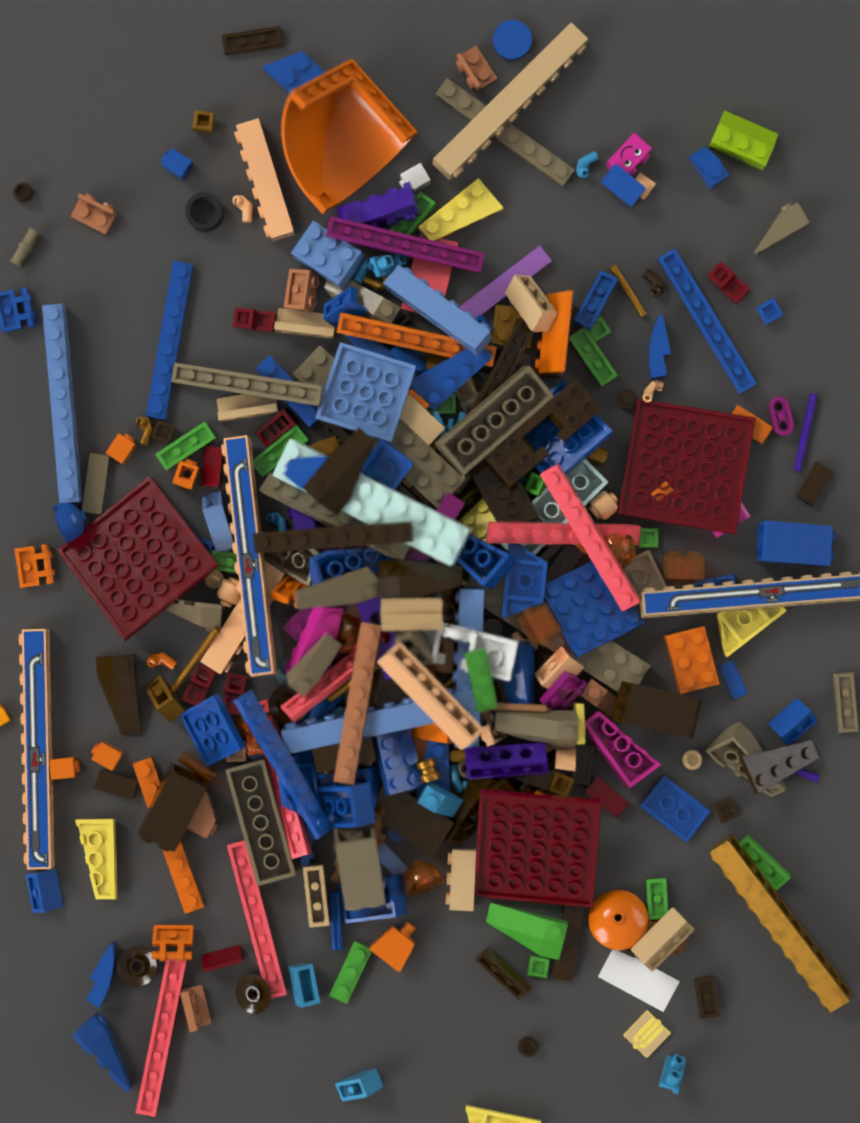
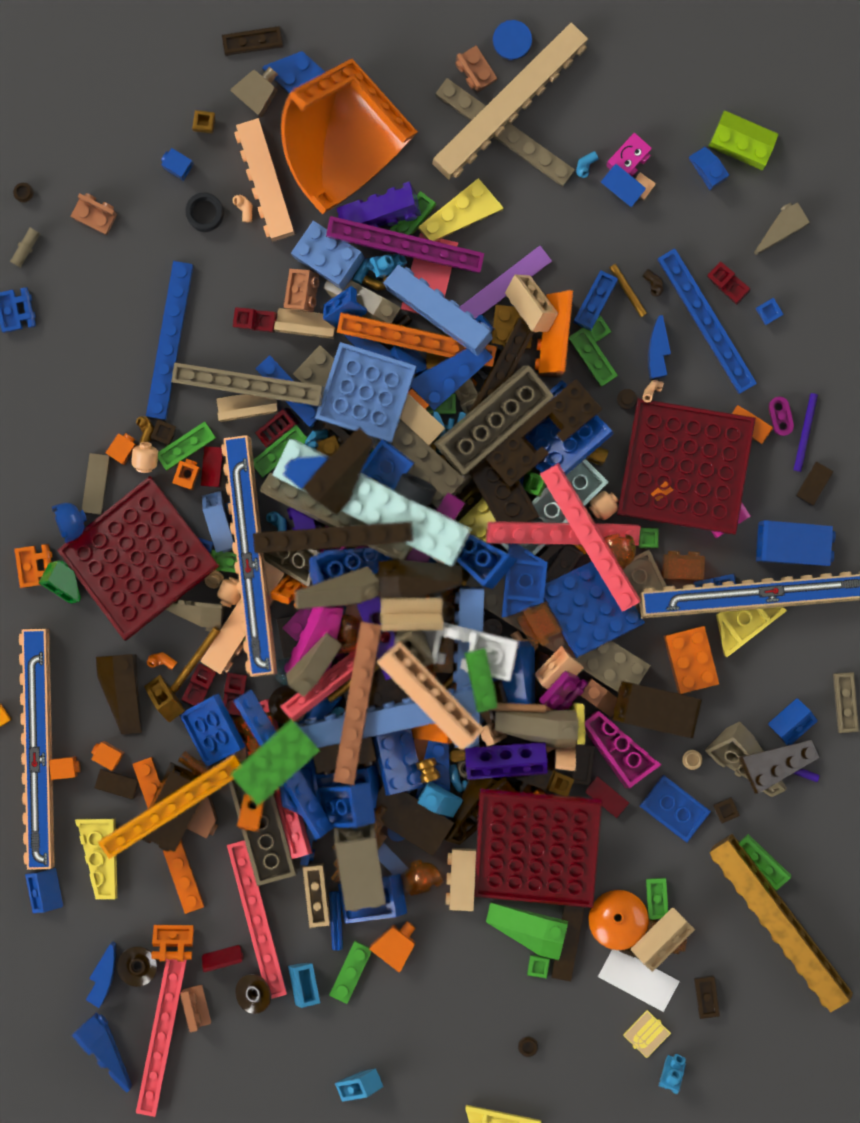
(61, 581): none -> green slope
(62, 403): medium blue brick -> none
(144, 457): none -> light nougat head
(169, 807): none -> light orange tile
(248, 818): none -> orange torso
(256, 90): none -> dark tan torso
(274, 762): none -> bright green brick
(316, 435): none -> dark azure arm
(415, 489): none -> black tyre
(416, 176): white brick -> none
(503, 973): dark brown plate -> none
(733, 679): blue sticker -> none

